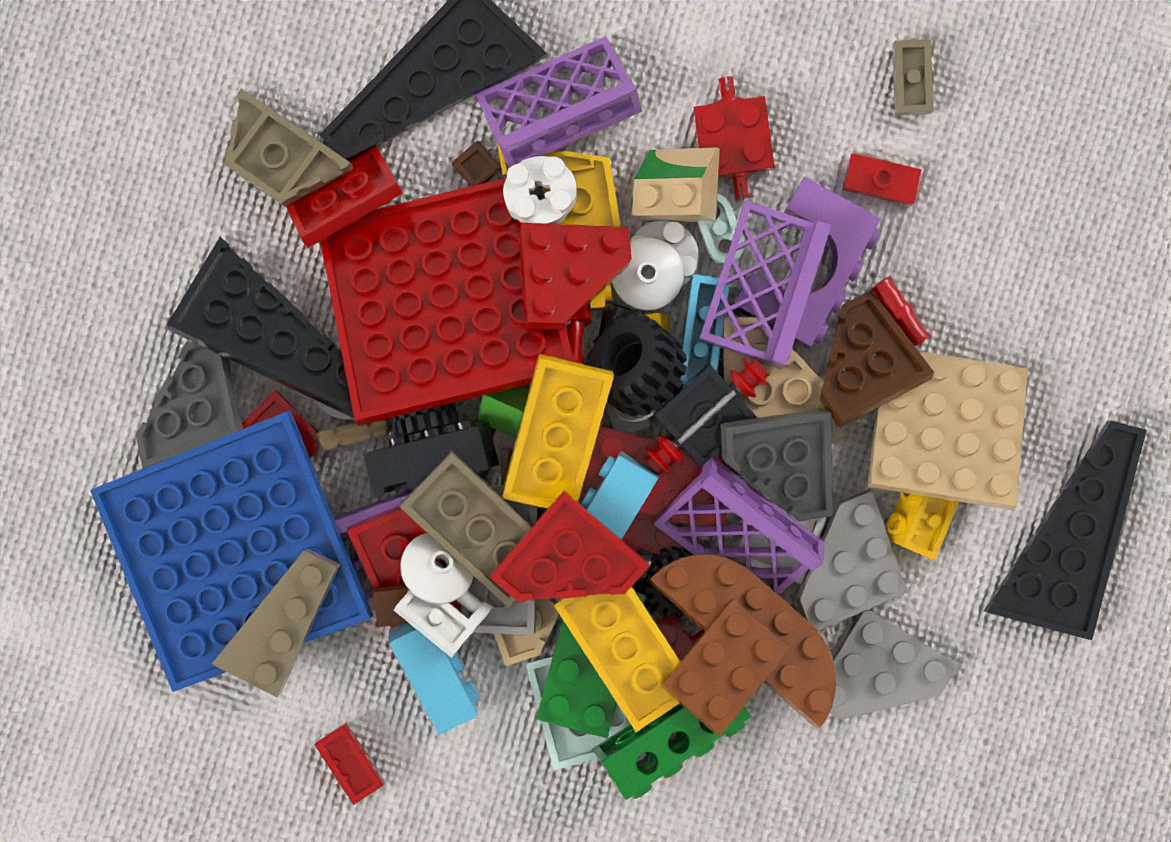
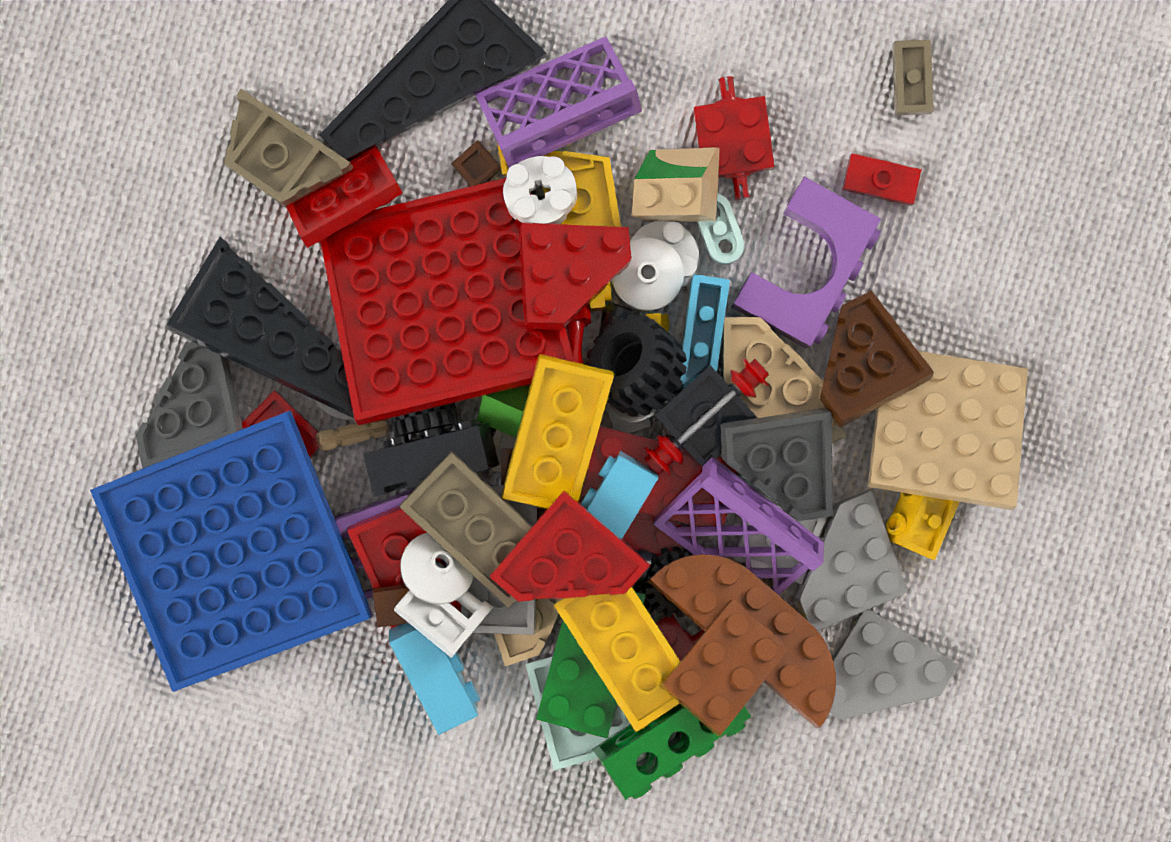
(276, 631): dark tan wing -> none
(349, 763): red plate -> none
(795, 295): medium lavender fence -> none
(900, 310): red pin -> none
(1070, 555): black wing -> none

